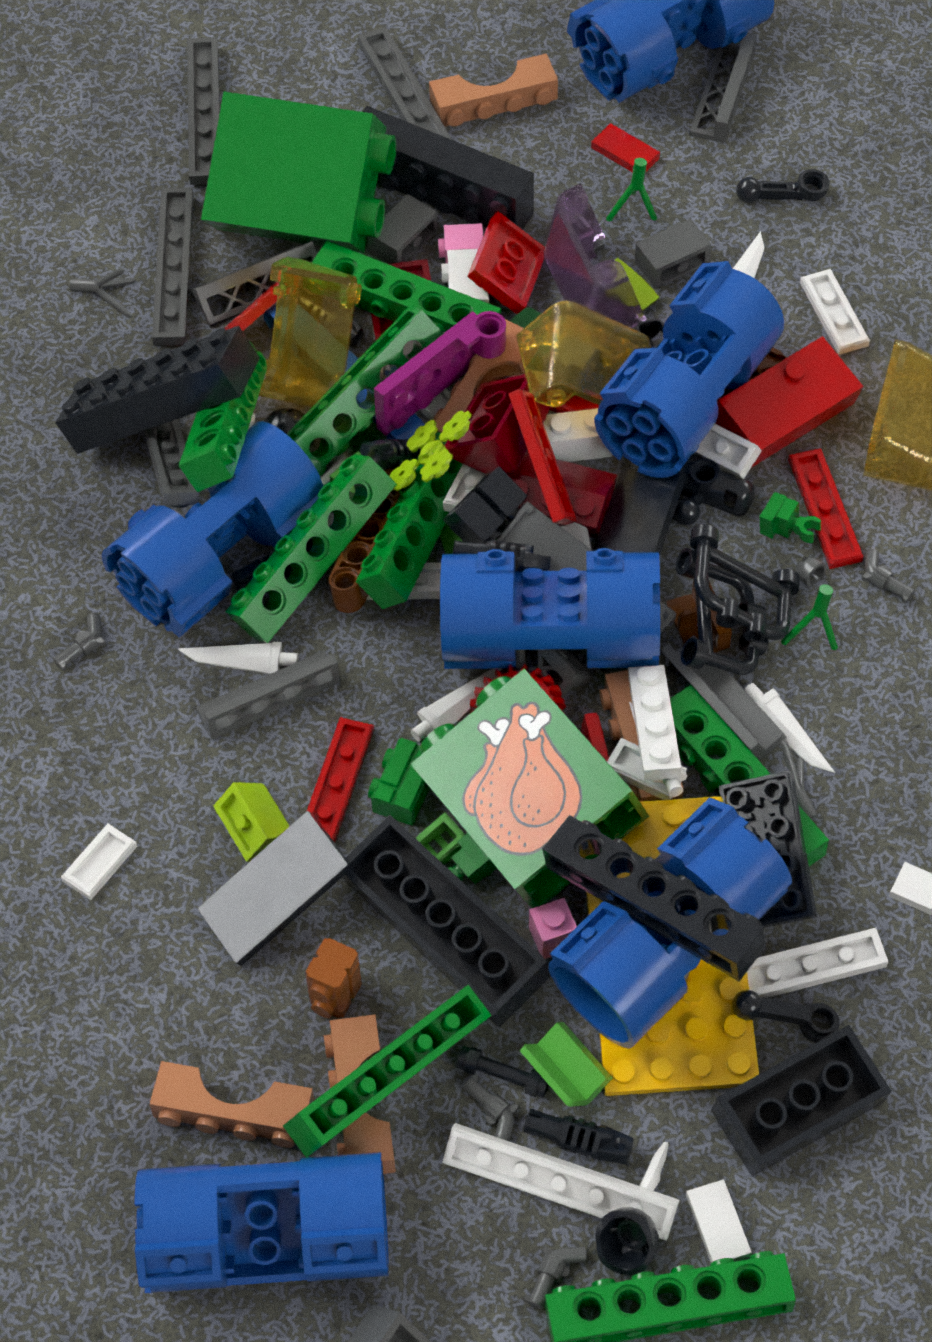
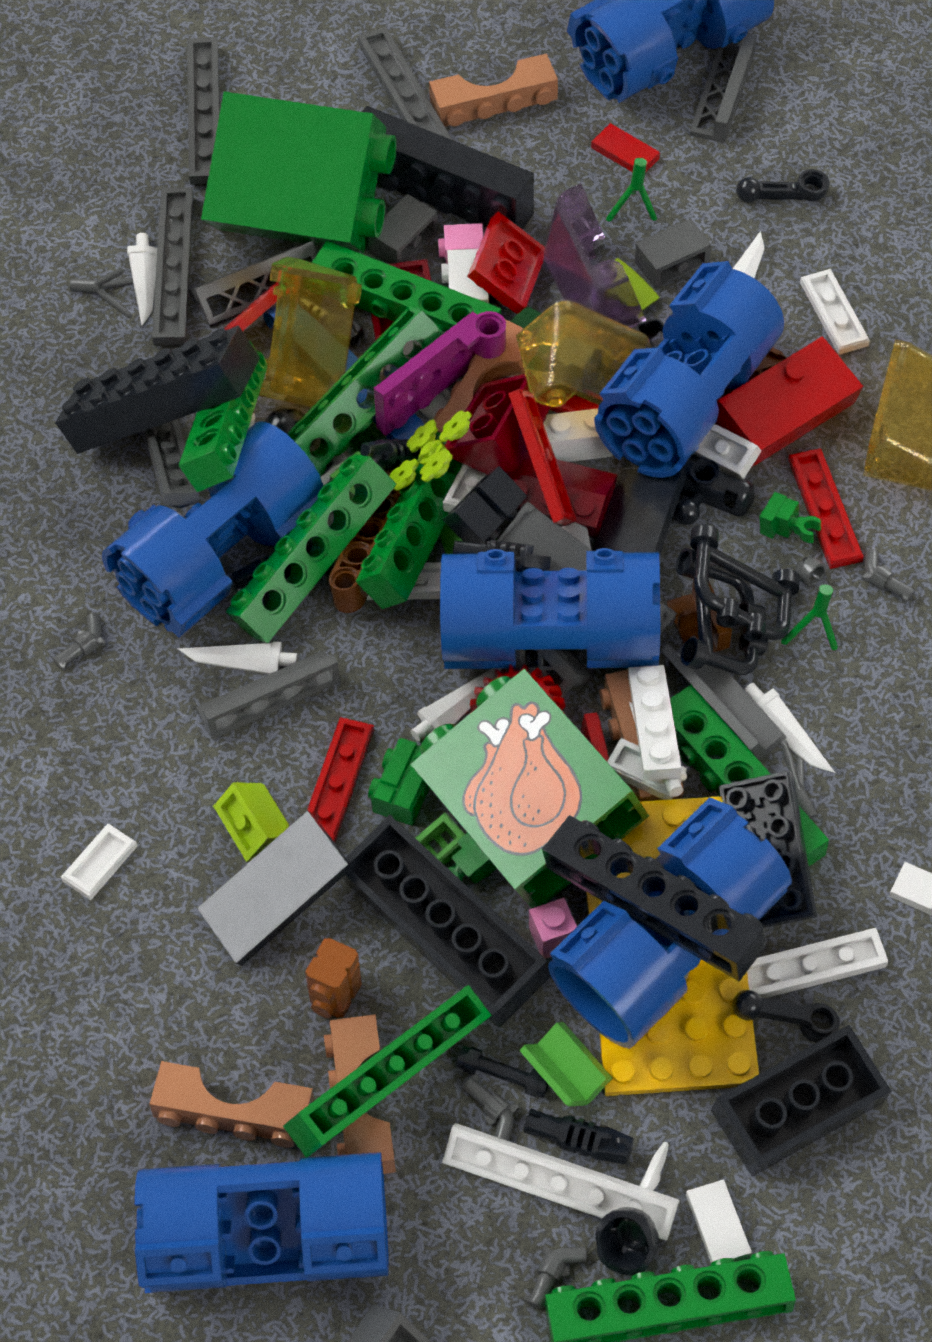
(143, 269): none -> white bar

